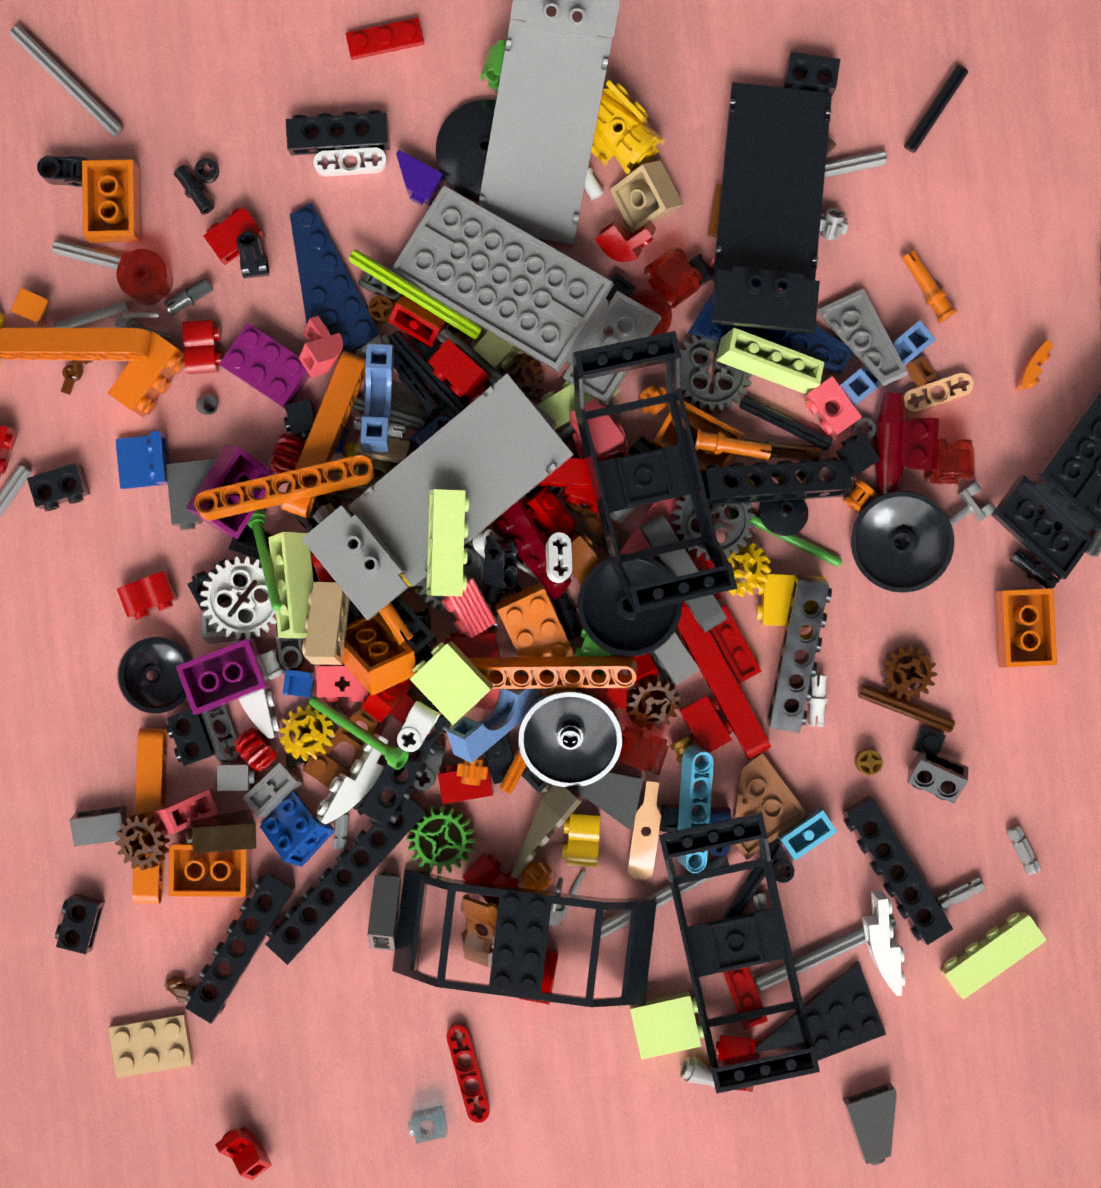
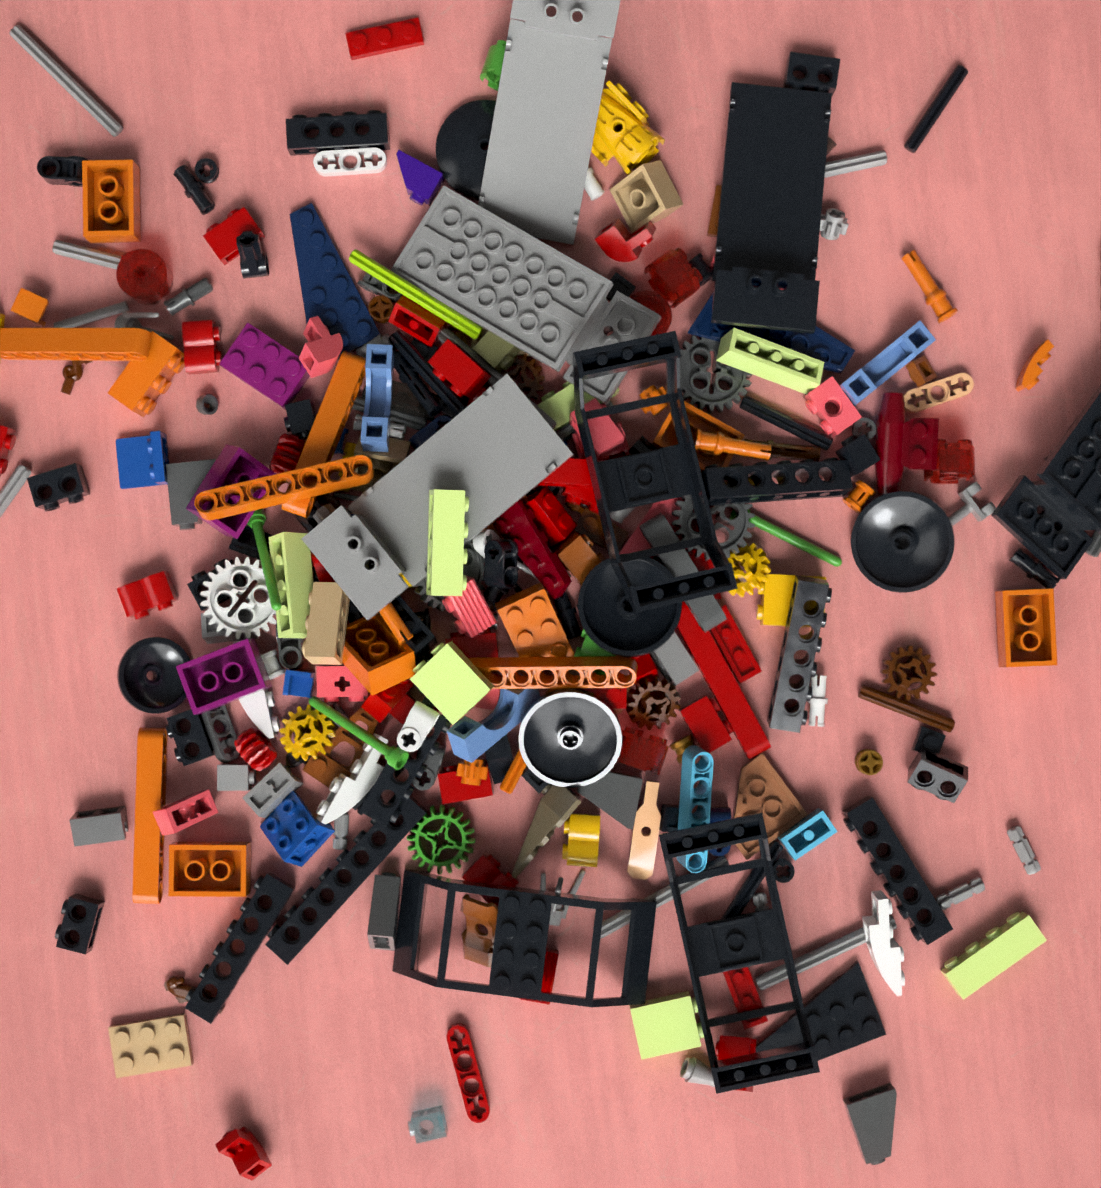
(142, 841): reddish brown gear -> none
(222, 833): dark brown slope -> none
(536, 875): orange gear -> none
(552, 557): white beam -> none
(781, 522): black dish -> none
(863, 332): light grey wing -> none

